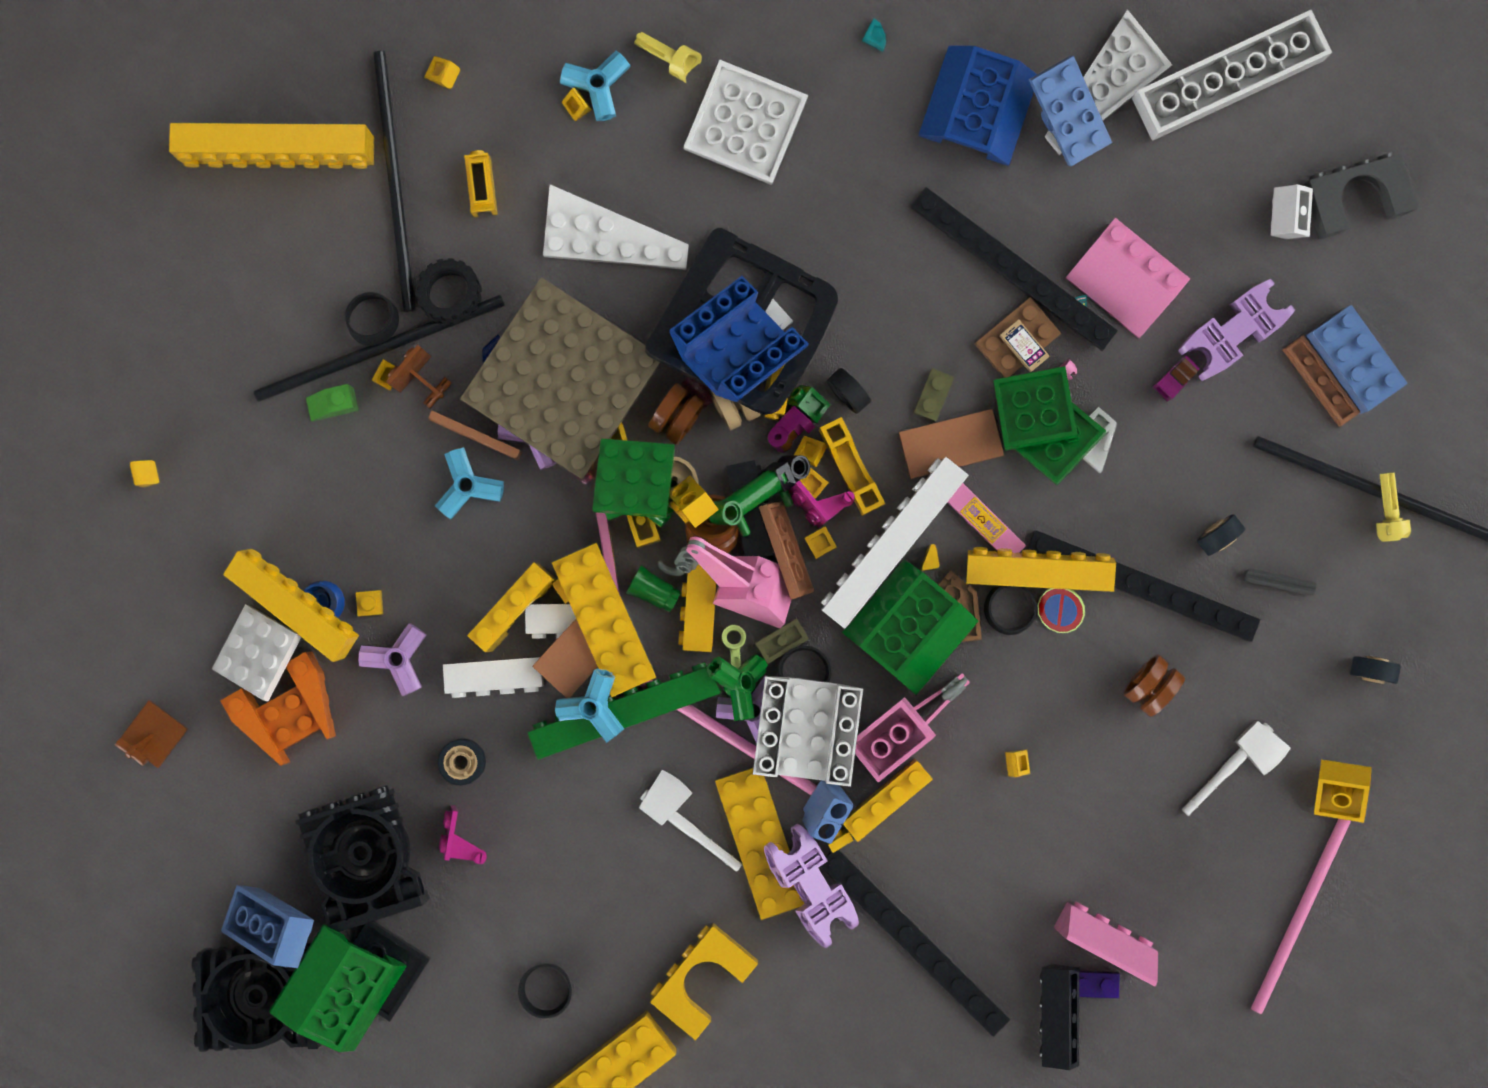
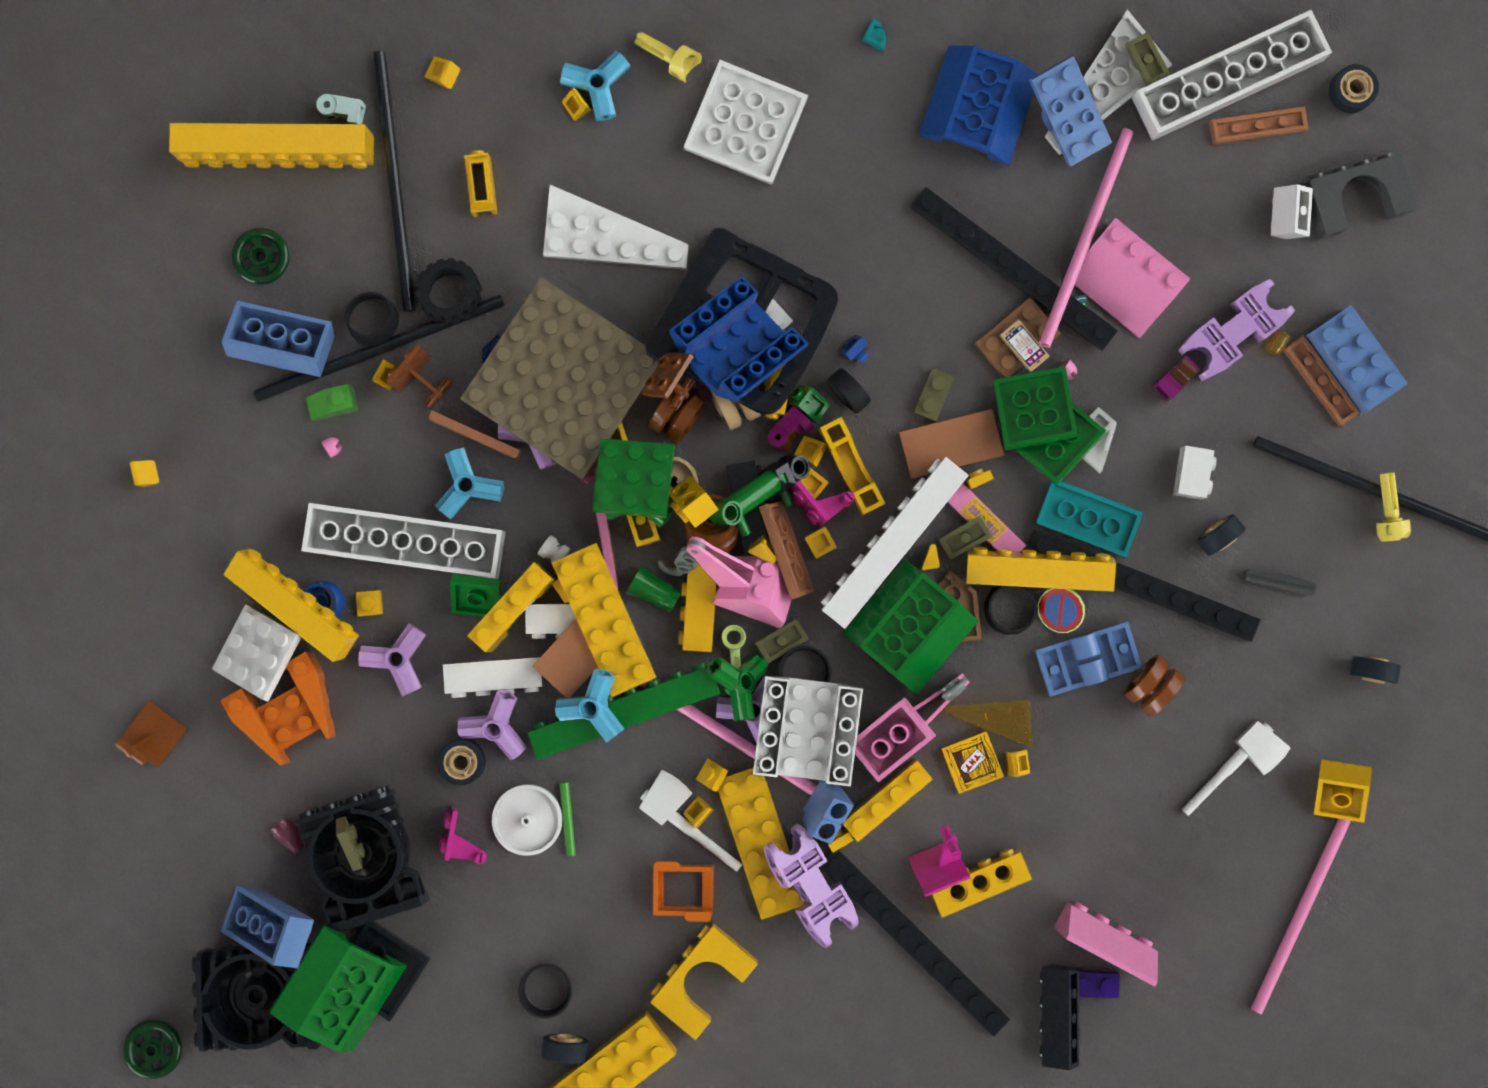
(146, 1029): none -> dark green plate
(252, 275): none -> dark green plate
(278, 338): none -> medium blue brick
(287, 835): none -> clear pink cone
(331, 446): none -> bright pink hinge
(341, 107): none -> light aqua leg
(347, 838): none -> olive plate
(403, 541): none -> white brick
(474, 594): none -> green plate
(499, 714): none -> lavender piece
(527, 819): none -> white piece
(552, 550): none -> white wheel
(565, 1048): none -> black wheel
(567, 819): none -> bright green bar
(666, 378): none -> dark orange plate
(691, 913): none -> orange piece
(698, 812): none -> yellow slope
(712, 775): none -> yellow plate
(763, 549): none -> yellow slope
(854, 349): none -> blue tile
(940, 865): none -> dark pink plate
(966, 537): none -> olive plate
(972, 762): none -> tile
(978, 478): none -> yellow plate
(1005, 718): none -> clear yellow wing
(1016, 874): none -> yellow brick
(1086, 238): none -> bright pink piece
(1088, 659): none -> medium blue plate
(1089, 518): none -> teal plate
(1147, 59): none -> olive plate
(1194, 472): none -> white brick
(1258, 125): none -> nougat tile
(1277, 343): none -> clear yellow hinge
(1365, 82): none -> wheel

